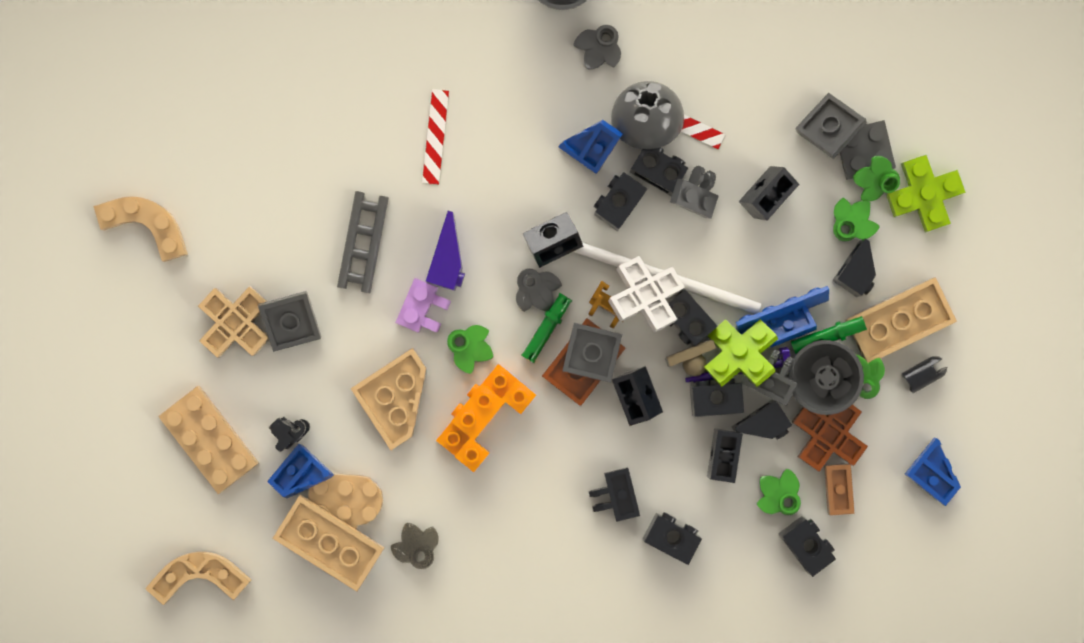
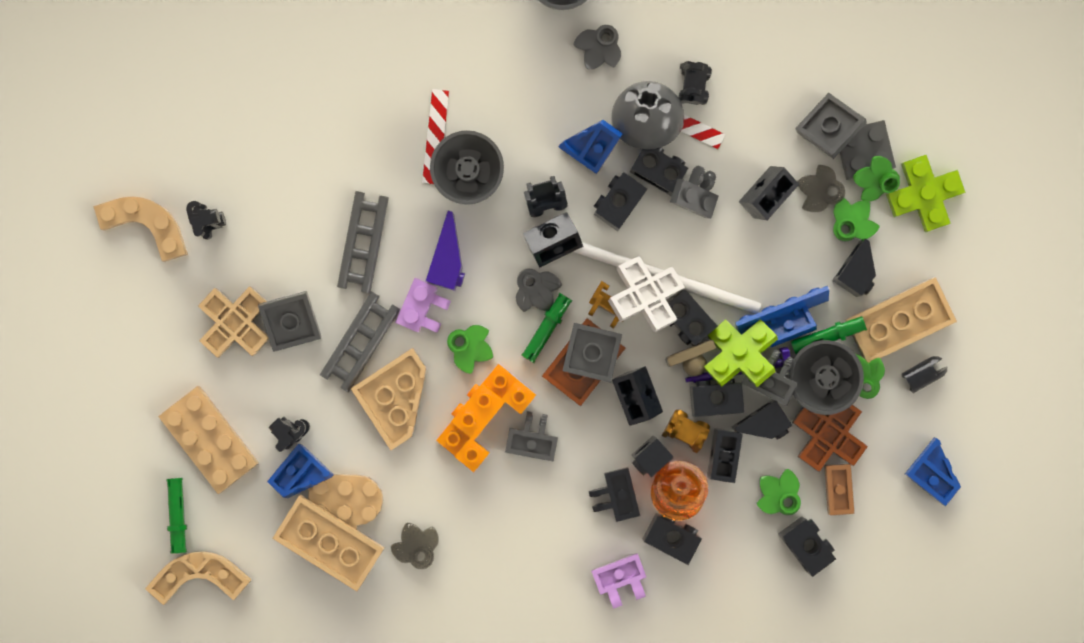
(176, 515): none -> green pin
(204, 220): none -> black piece
(374, 336): none -> dark grey bar
(457, 157): none -> dark grey piece
(531, 443): none -> dark grey hinge
(545, 196): none -> black piece
(618, 574): none -> lavender plate
(651, 457): none -> black brick
(679, 490): none -> clear orange wheel
(686, 430): none -> pearl gold piece
(695, 82): none -> black piece
(817, 189): none -> clear smoke plate

